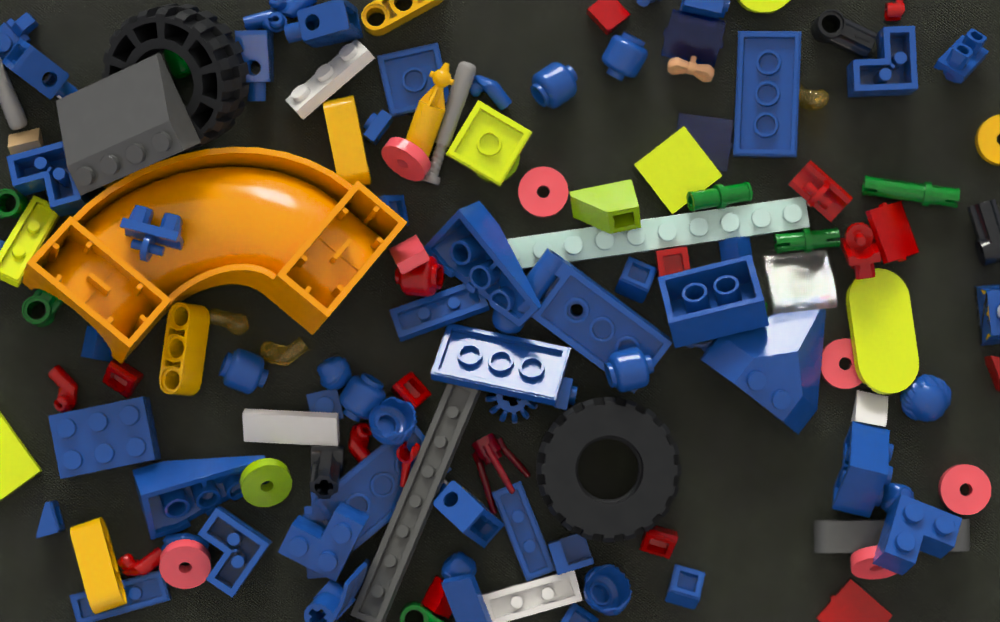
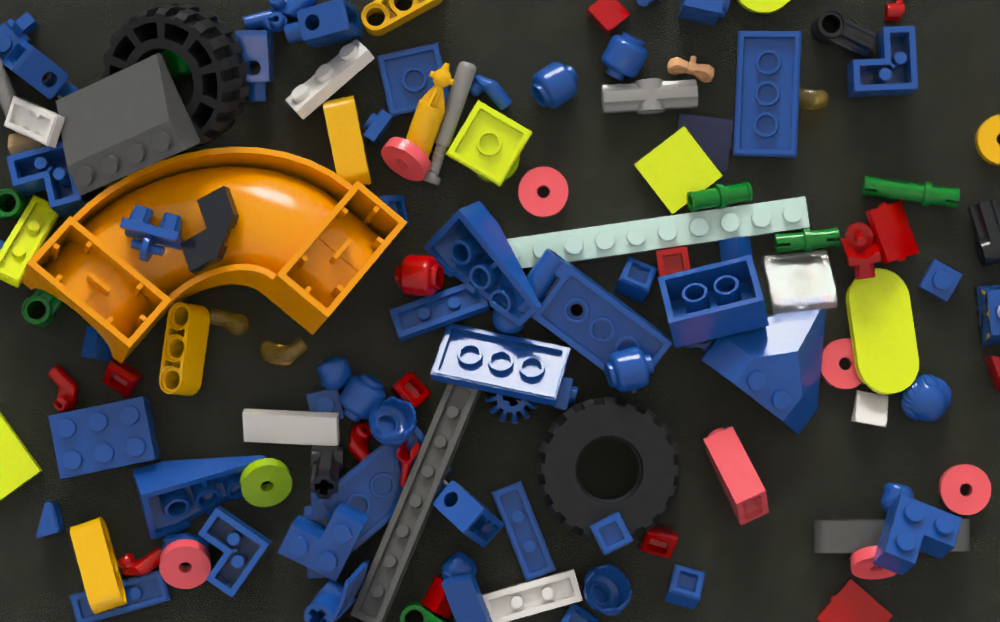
(34, 121): none -> white plate
(209, 245): none -> black tile
(243, 371): blue head -> none
(409, 254): coral tile -> none
(488, 450): dark red plant -> none
(570, 553): blue panel -> none
(607, 206): lime slope -> none
(611, 533): none -> blue tile
(649, 96): none -> light grey piece
(693, 36): clear blue piece -> none
(736, 475): none -> coral slope
(820, 191): red hips -> none
(863, 470): blue brick -> none
(940, 280): none -> blue plate
(963, 56): blue hips -> none

